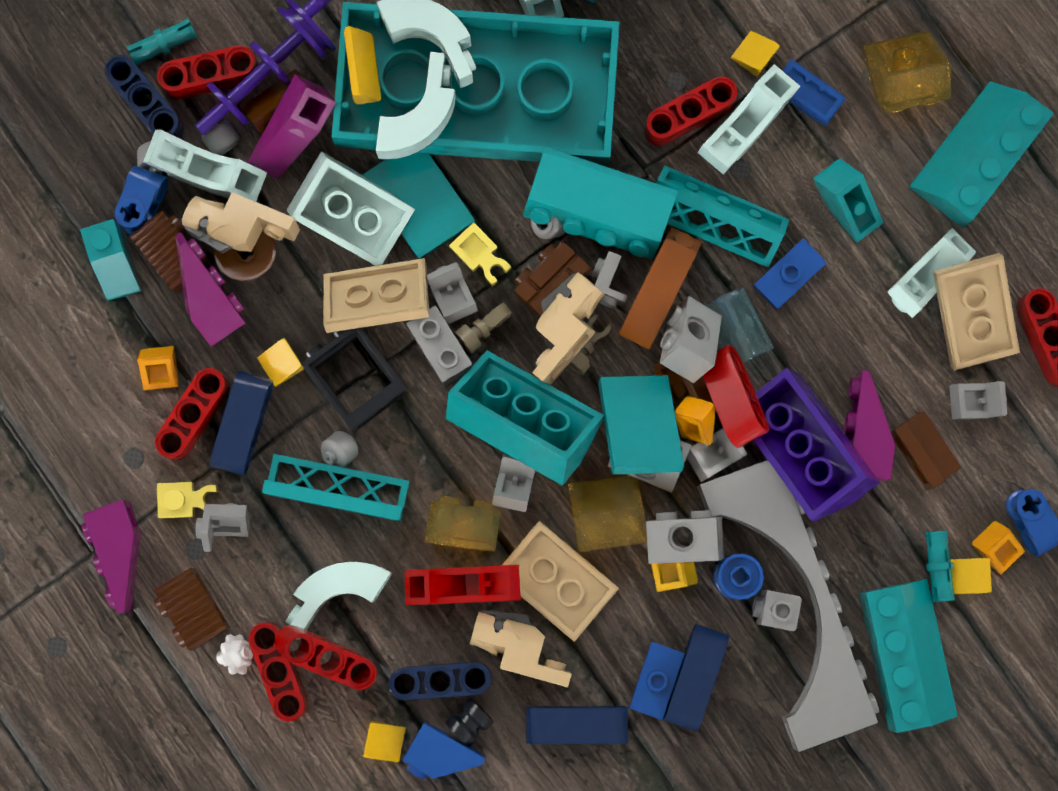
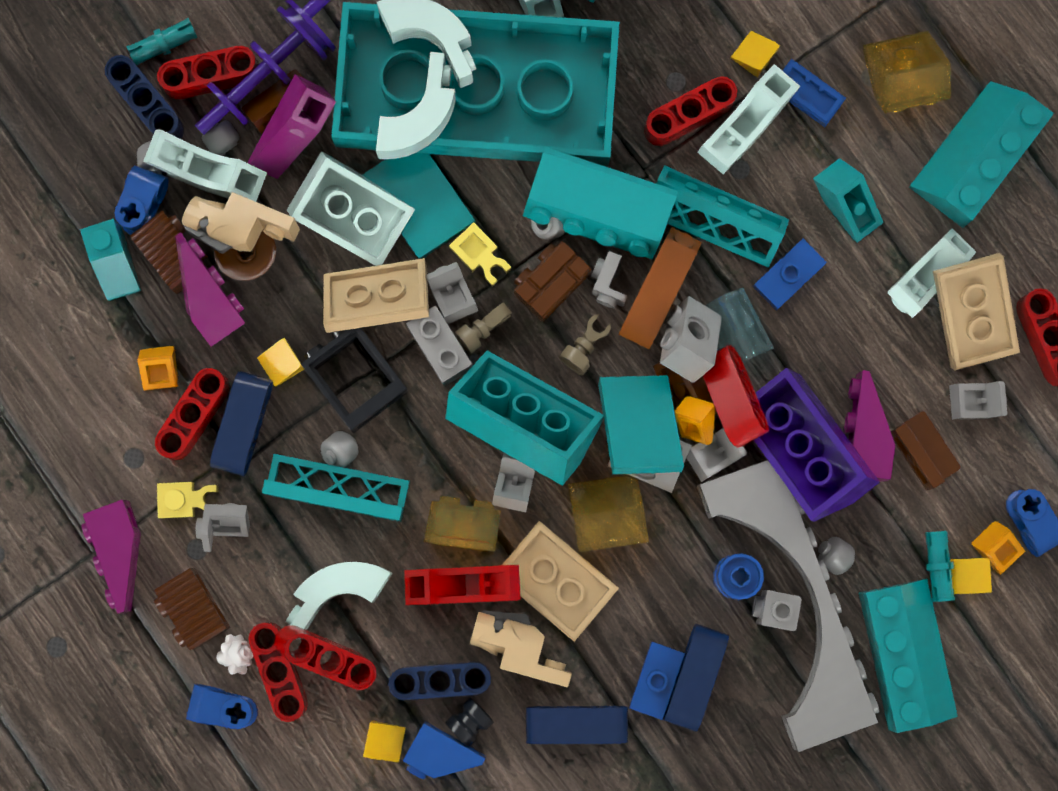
(215, 707): none -> blue piece
(362, 66): yellow slope -> none
(564, 324): tan plate -> none
(664, 544): light grey brick -> none
(674, 575): yellow slope -> none
(836, 555): none -> light grey piece

